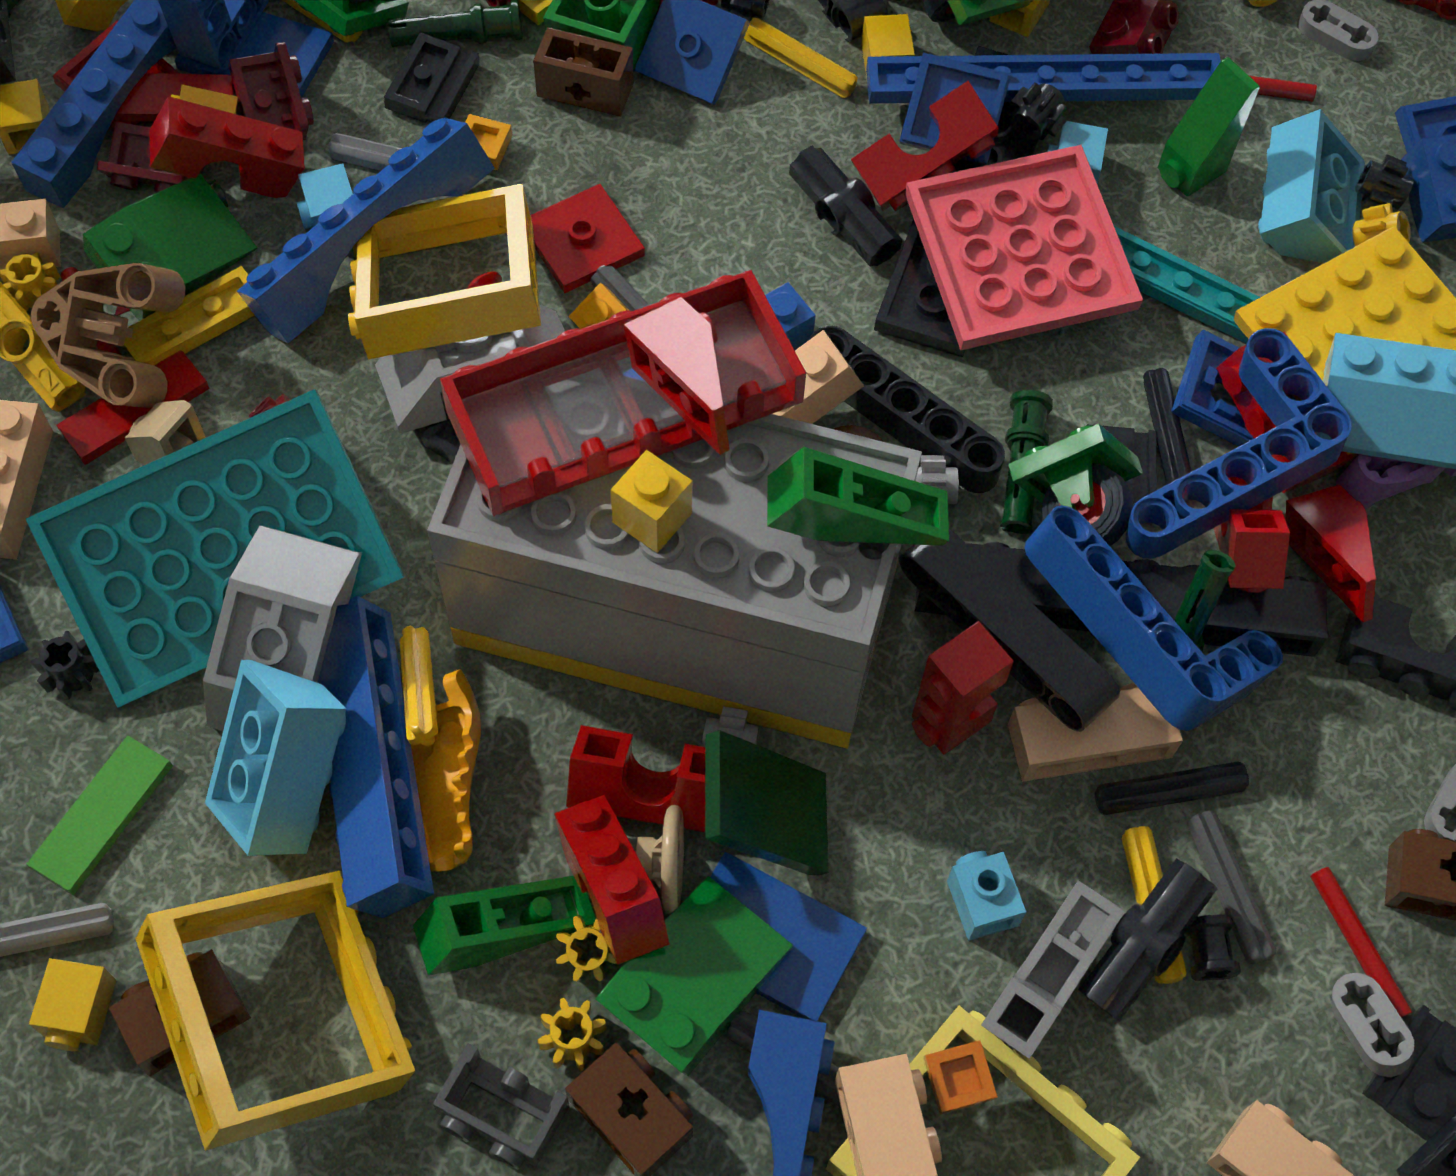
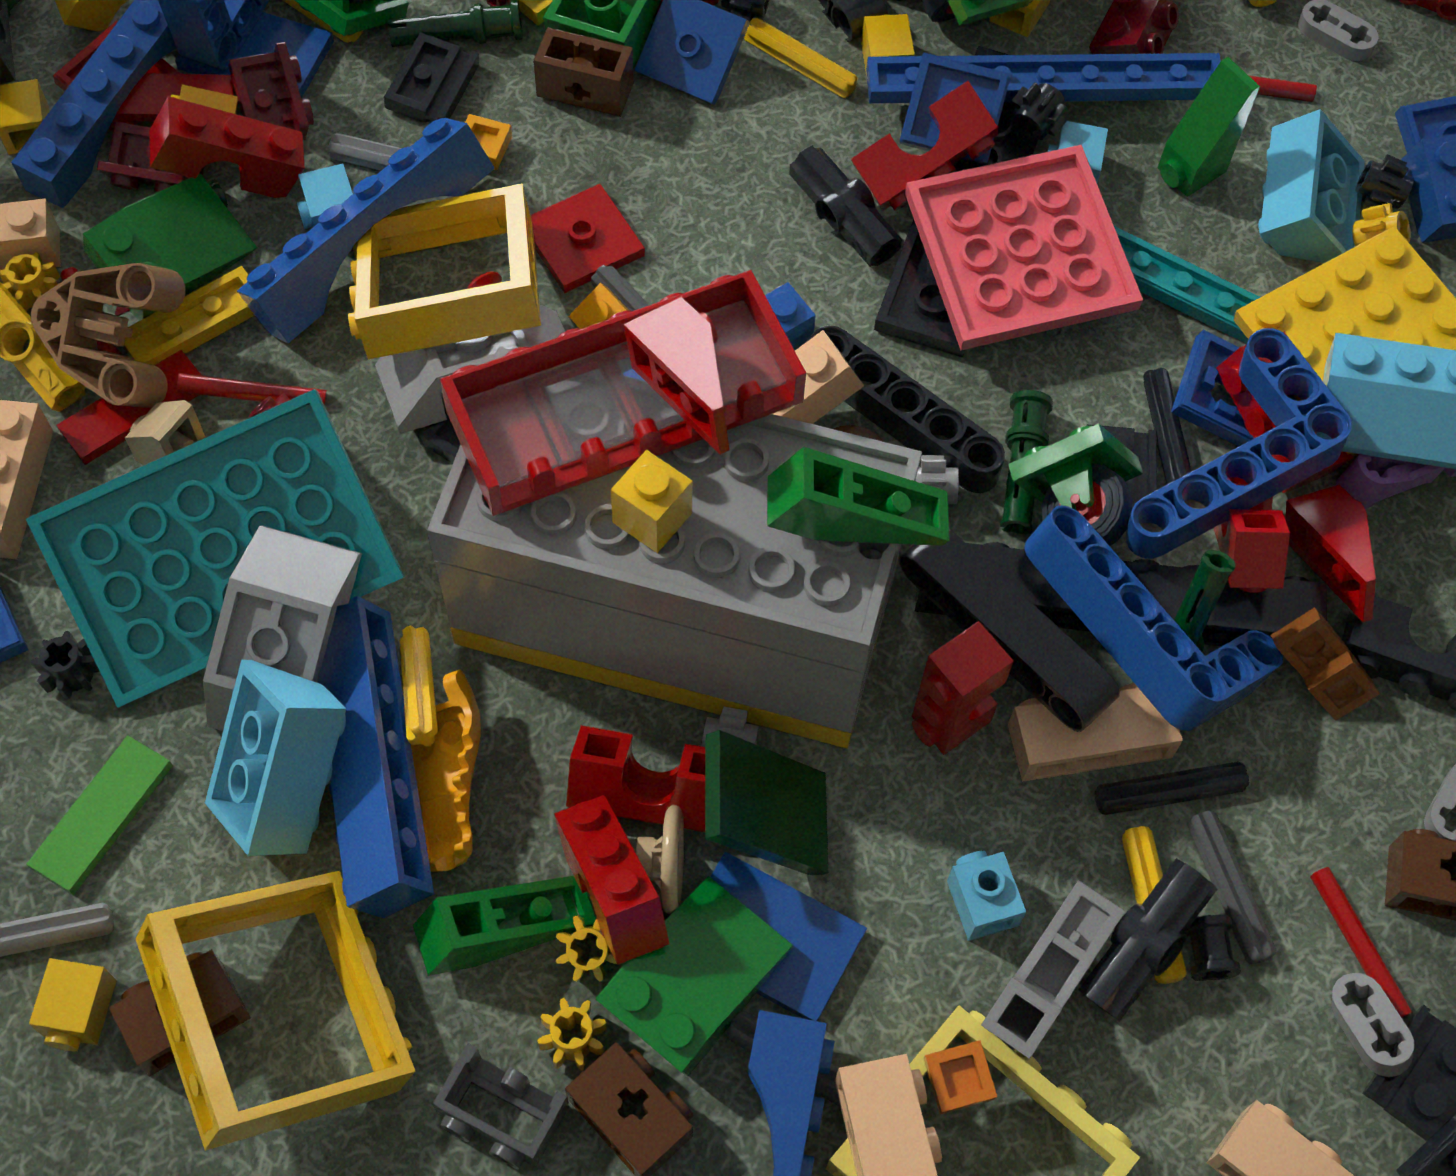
(239, 388): none -> red bar
(1325, 664): none -> dark orange slope

